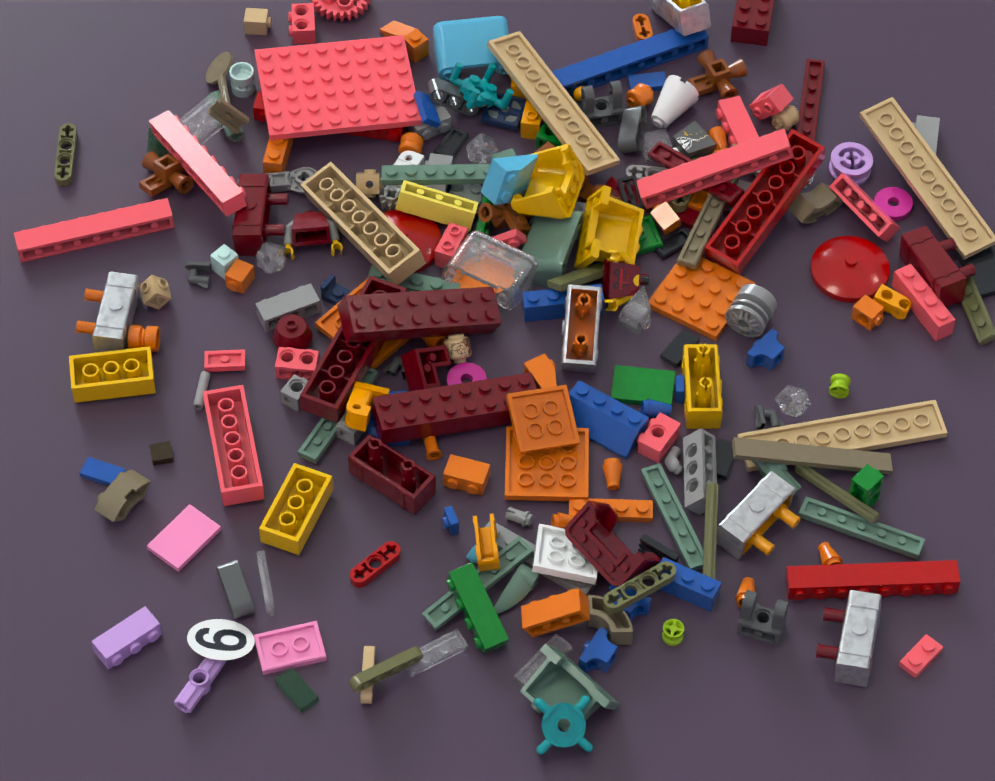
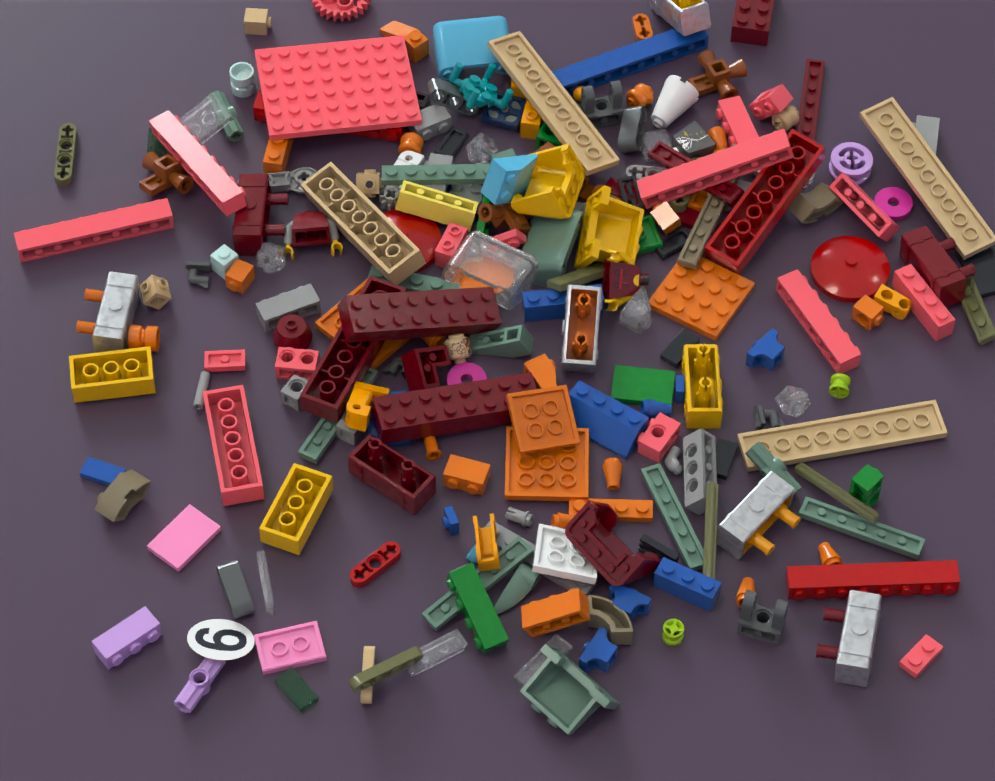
(161, 453): dark brown tile -> none
(222, 109): dark tan piece -> none
(303, 23): coral brick -> none
(332, 291): dark blue bracket -> none
(427, 109): blue tile -> none
(504, 342): none -> sand green slope
(558, 711): teal plate -> none
(641, 589): olive beam -> none
(654, 80): blue tile -> none
(751, 310): light grey wheel -> none
(810, 455): dark tan tile -> none
(818, 322): none -> coral brick

